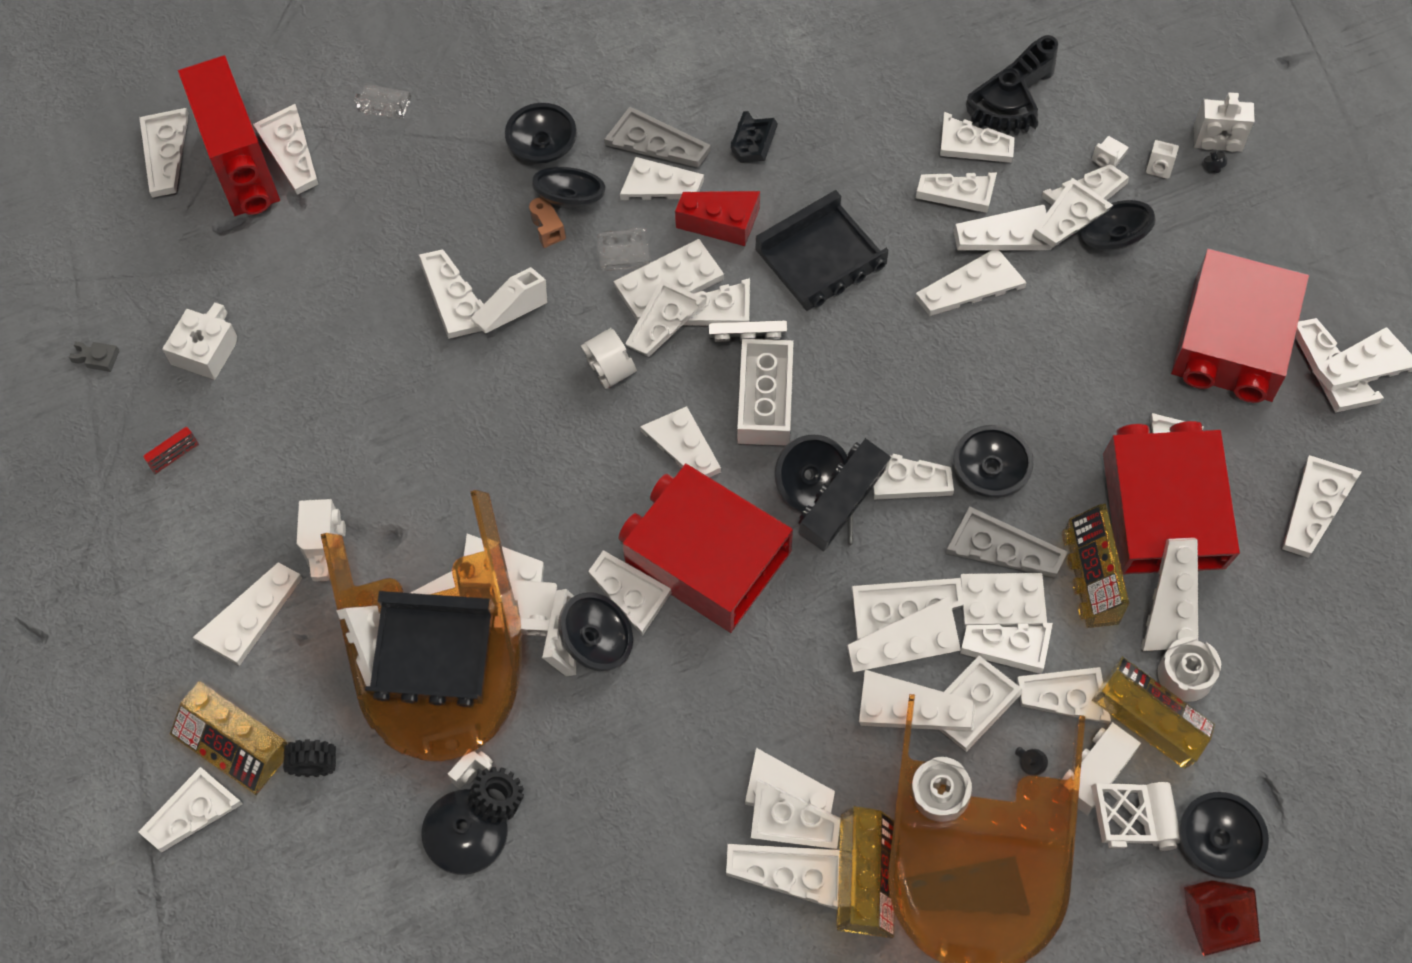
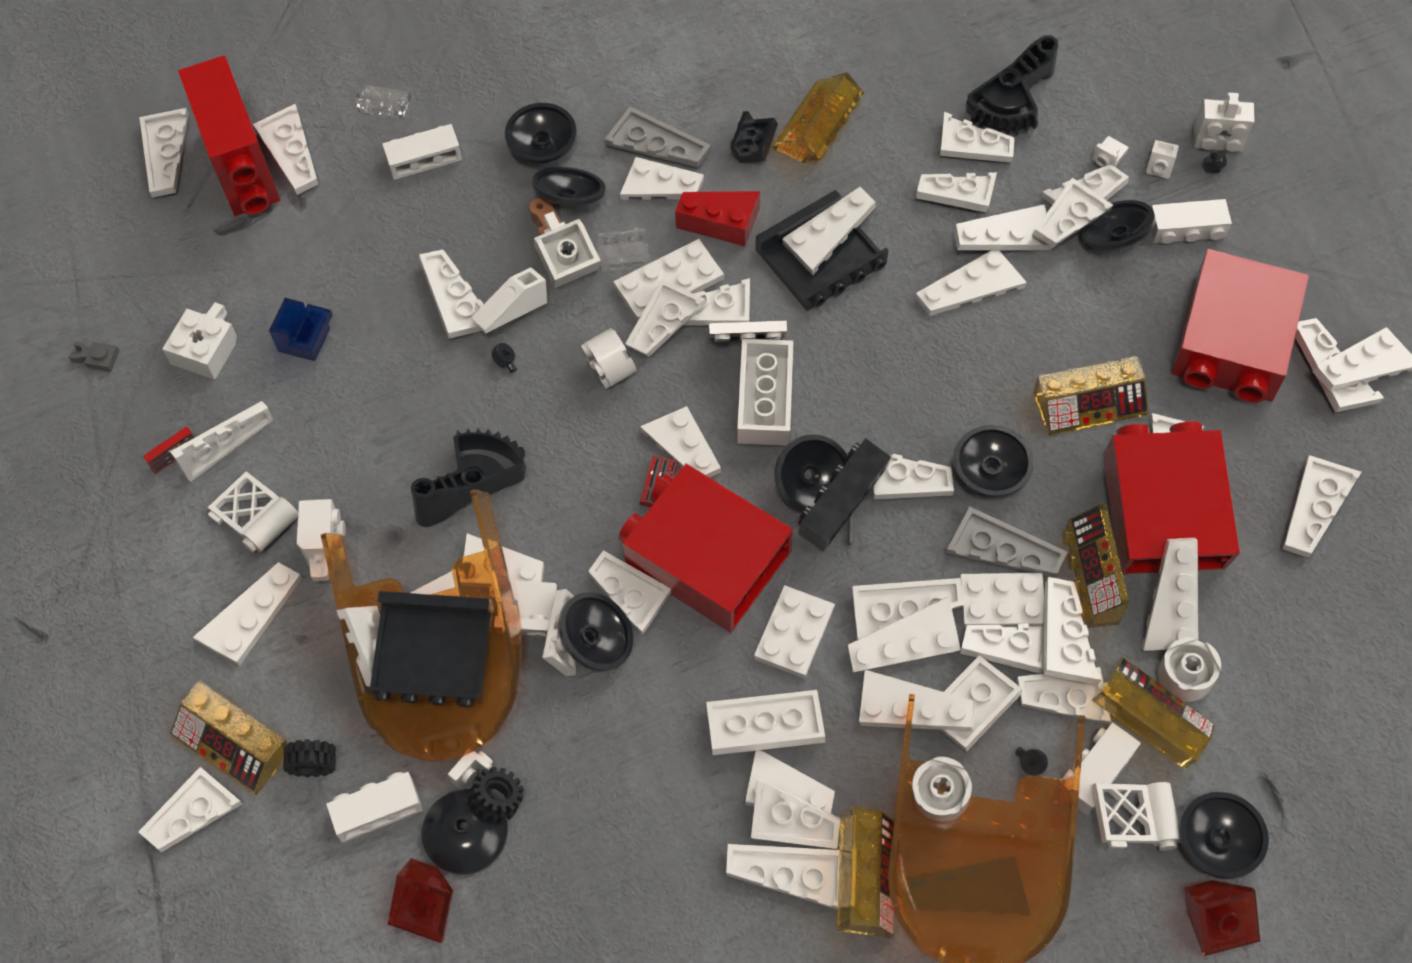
(213, 445): none -> white wing
(265, 522): none -> white piece
(300, 329): none -> clear blue plate
(374, 806): none -> white brick
(421, 901): none -> clear red slope
(422, 151): none -> white brick
(442, 497): none -> black arm
(504, 356): none -> black piece
(564, 237): none -> white hinge
(657, 468): none -> tile
(765, 722): none -> white plate
(794, 632): none -> white plate
(819, 118): none -> clear yellow slope
(823, 233): none -> white wing
(1065, 635): none -> white wing
(1092, 395): none -> slope
(1190, 221): none -> white brick

